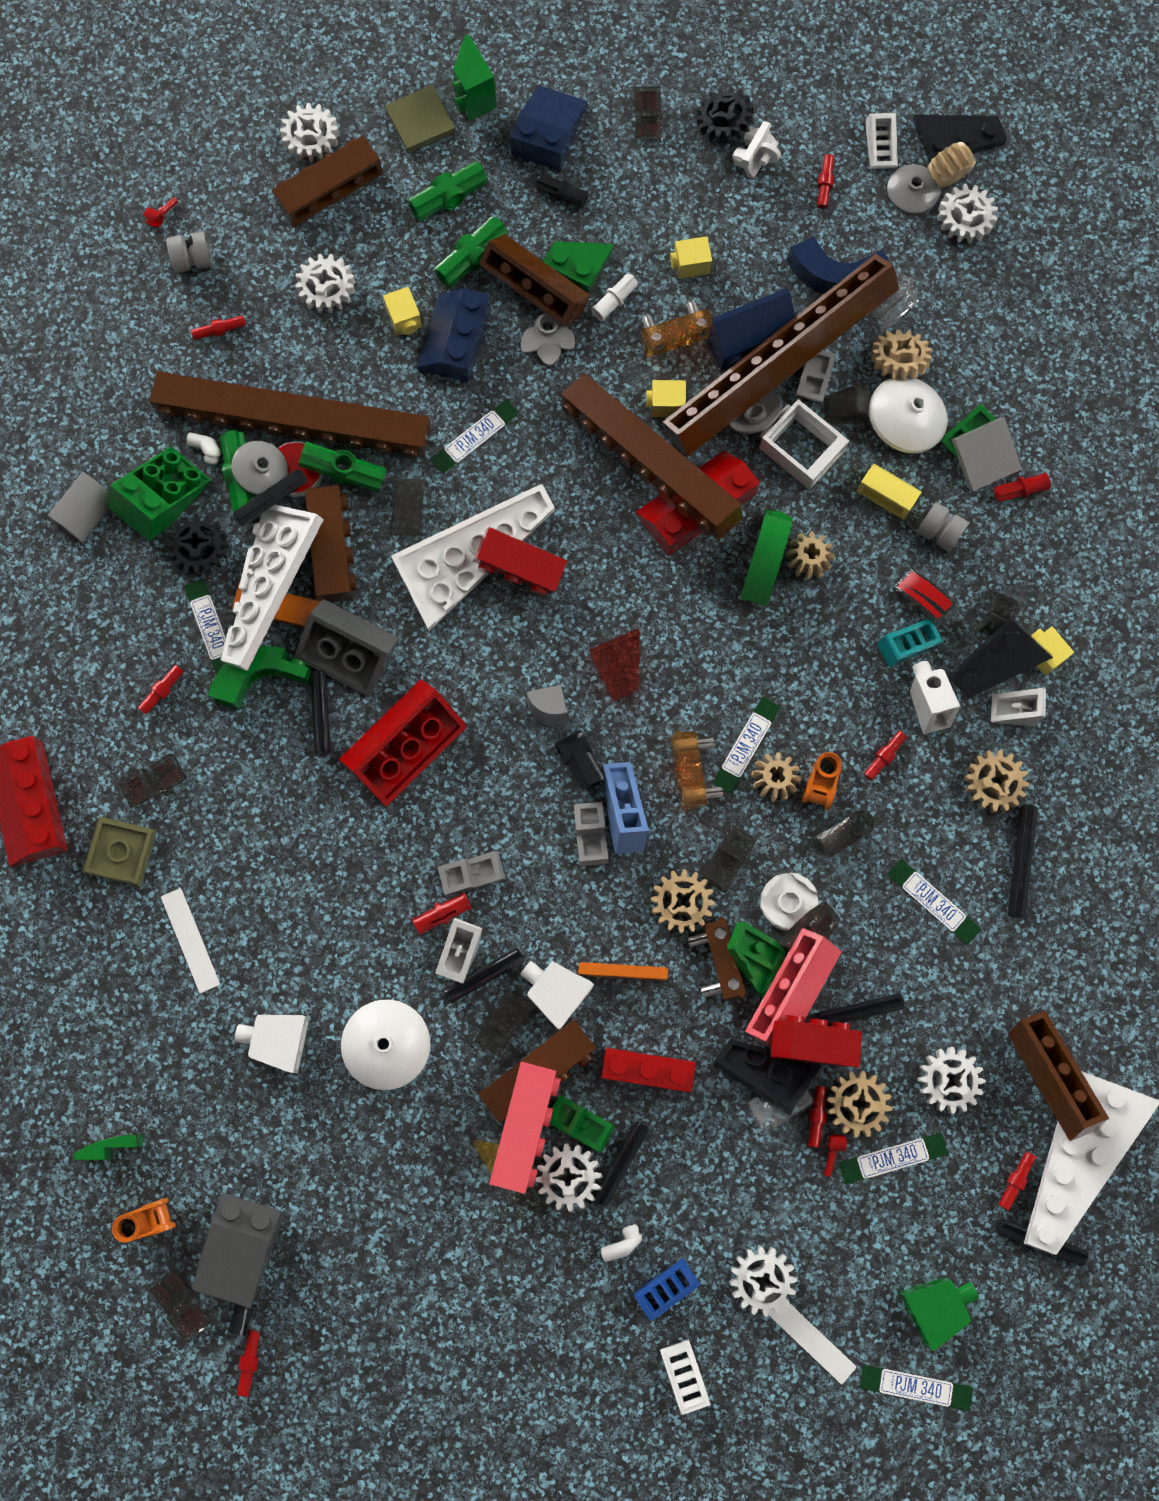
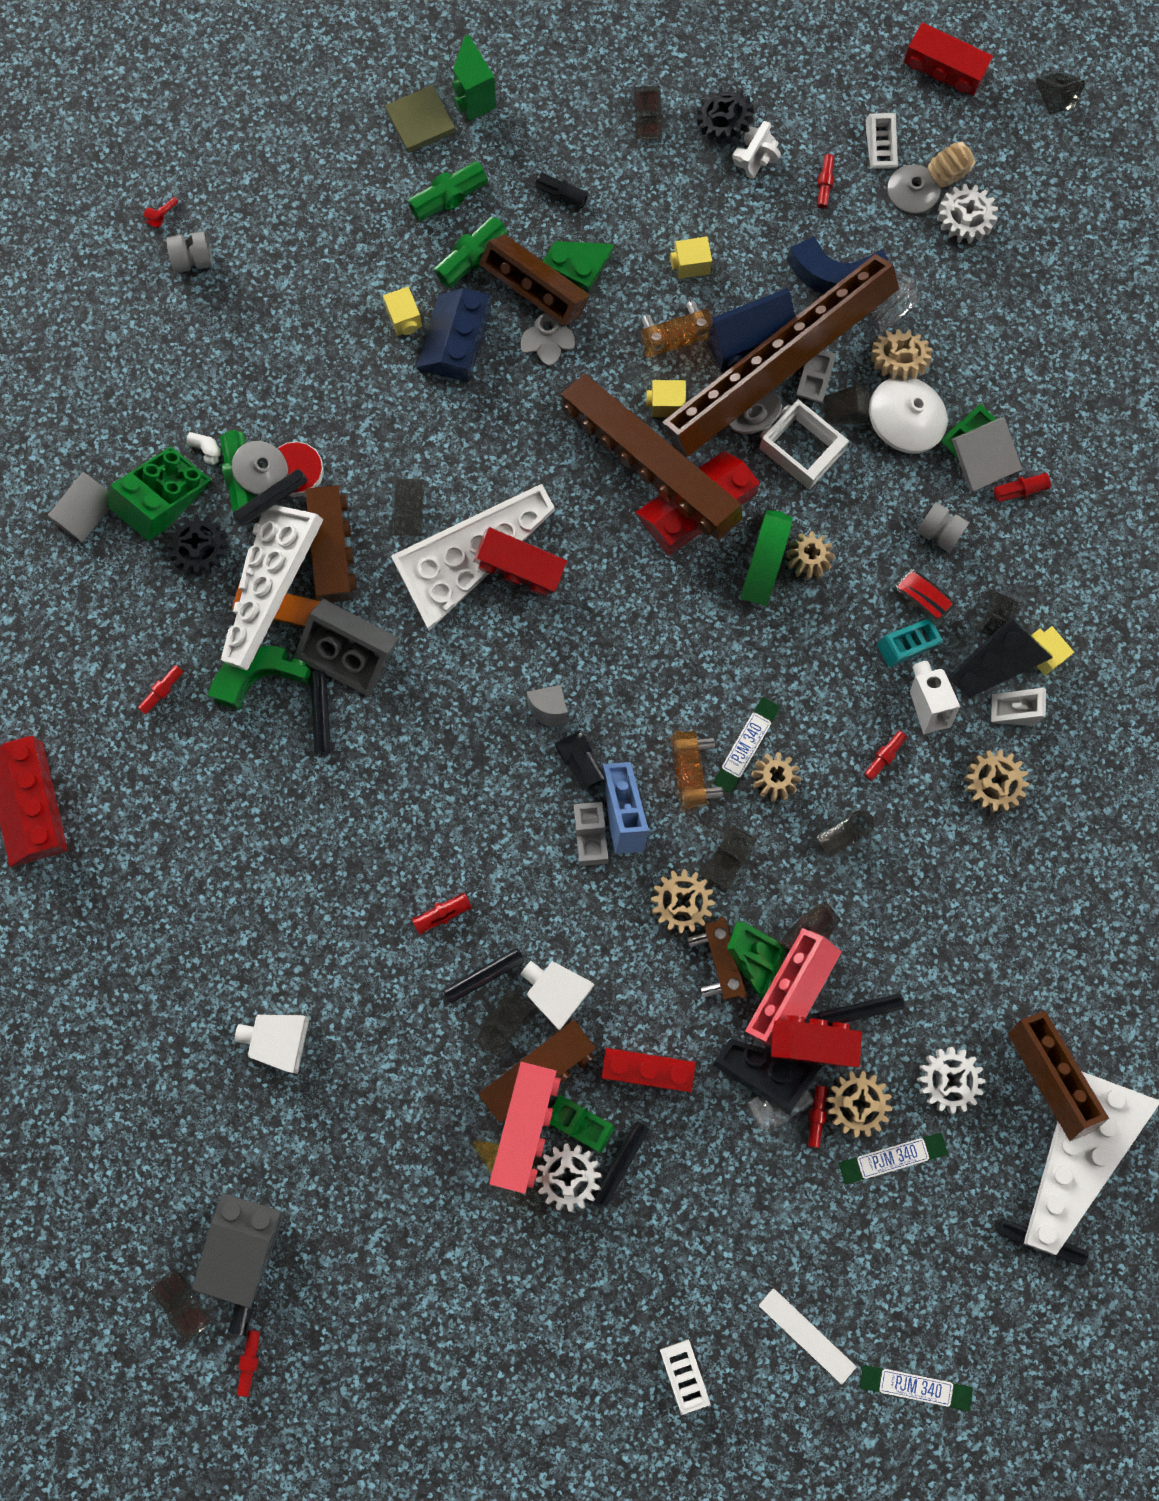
(103, 1149): green slope -> none
(119, 851): olive tile -> none
(149, 1220): orange piece -> none
(152, 781): clear smoke slope -> none
(190, 940): white sticker -> none
(207, 621): sticker -> none
(218, 327): red bar -> none
(290, 415): reddish brown brick -> none
(309, 132): white gear -> none
(321, 279): white gear -> none
(326, 461): green piece -> none
(327, 181): reddish brown brick -> none
(403, 742): red slope -> none
(406, 1051): white dish -> none
(459, 950): white slope -> none
(471, 873): light grey slope -> none
(474, 436): sticker -> none
(547, 127): dark blue slope -> none
(614, 297): white axle -> none
(618, 664): clear red wing -> none
(623, 971): orange tile -> none
(624, 1247): white arm -> none
(660, 1279): blue slope -> none
(767, 1266): white gear -> none
(787, 900): white tile -> none
(821, 786): orange piece -> none
(835, 1143): red hand -> none
(888, 491): light yellow brick -> none
(934, 901): sticker -> none
(939, 1309): green torso -> none
(942, 131): black wing -> none
(947, 59): none -> red brick
(1017, 1181): red bar -> none
(1022, 861): black axle -> none
(1060, 90): none -> clear smoke slope

